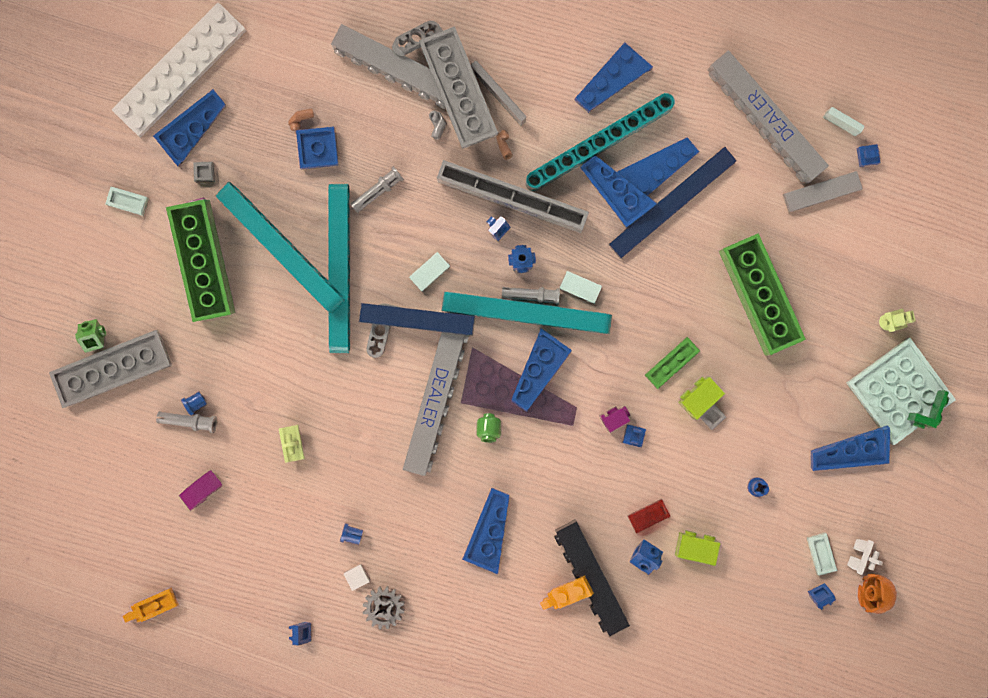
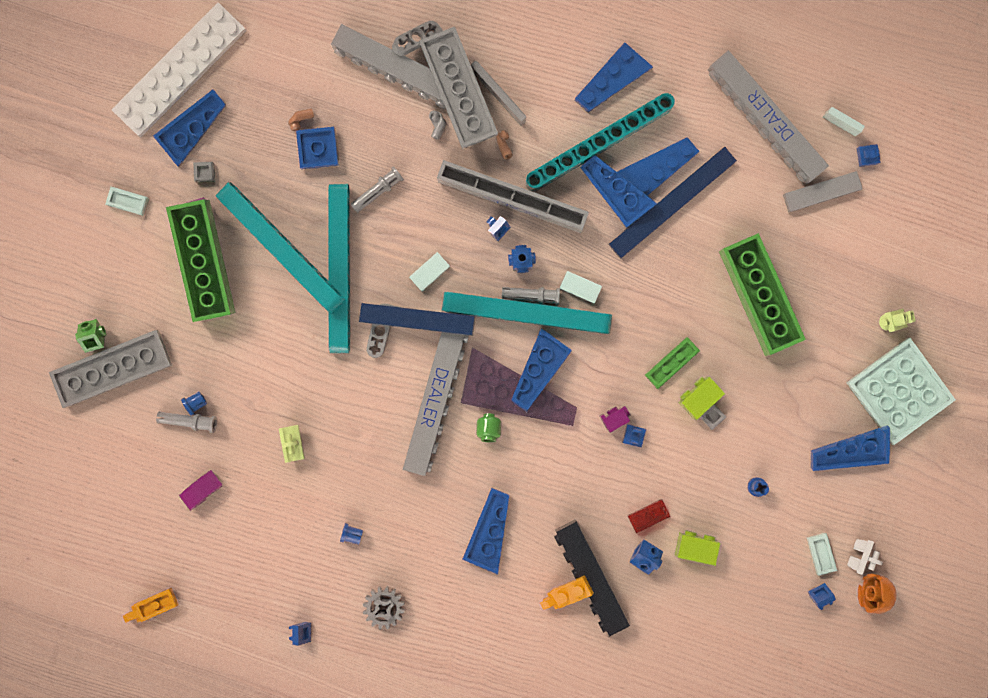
(356, 577): white tile -> none
(935, 417): green bracket -> none

